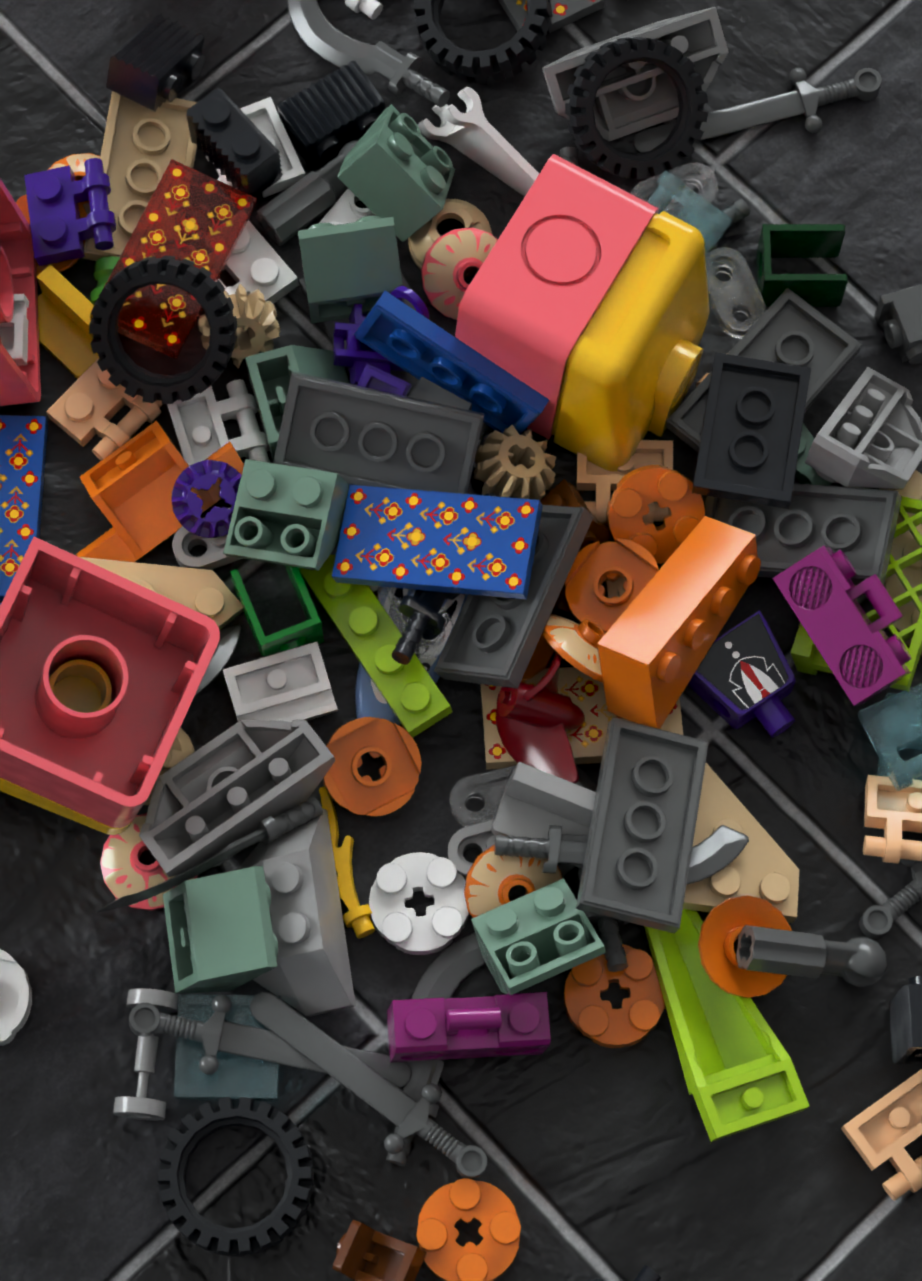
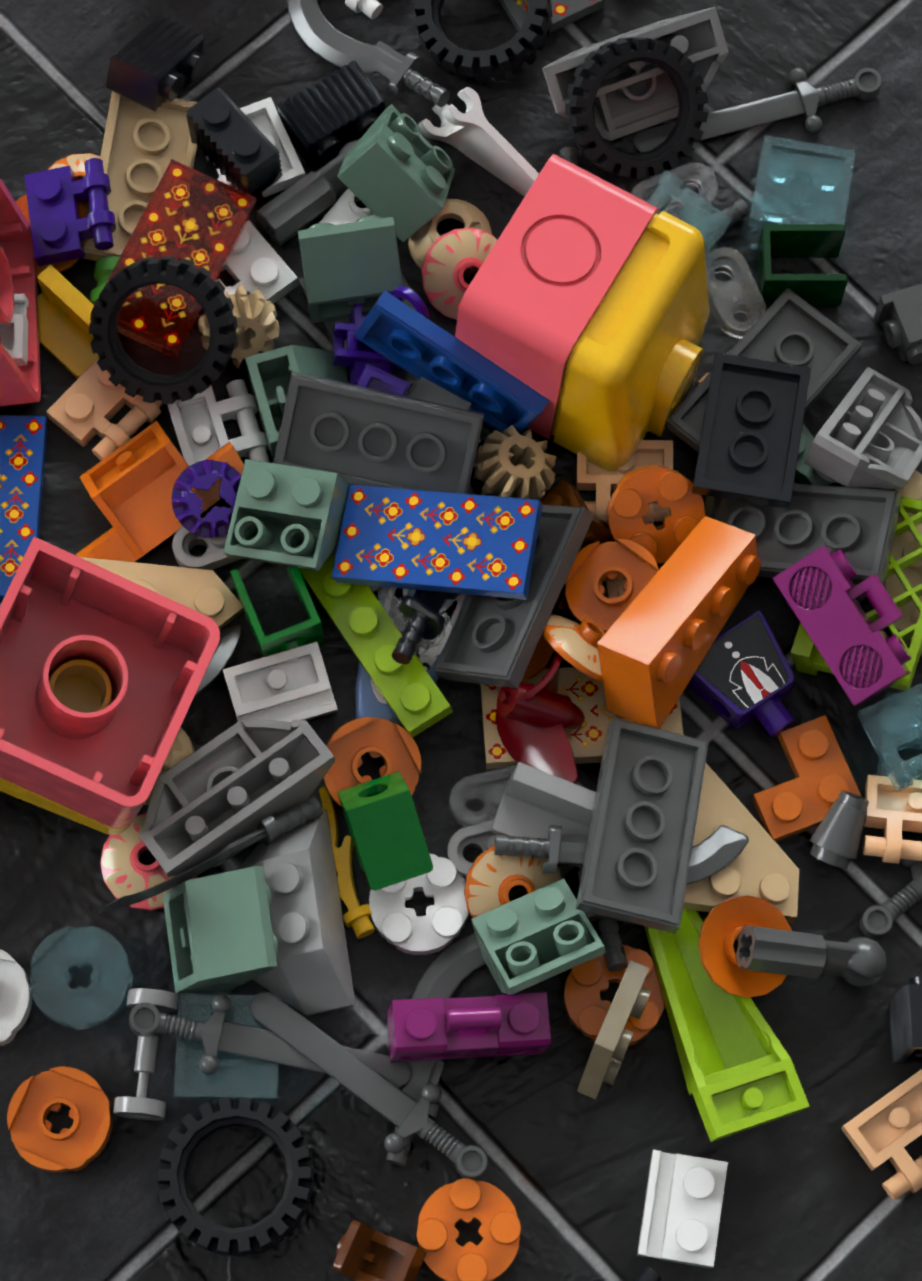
(48, 1092): none -> orange plate
(80, 1006): none -> clear light blue plate
(385, 831): none -> green piece
(613, 1037): none -> dark tan plate
(682, 1209): none -> white plate
(801, 183): none -> clear light blue plate
(818, 780): none -> orange plate
(840, 831): none -> dark grey cone

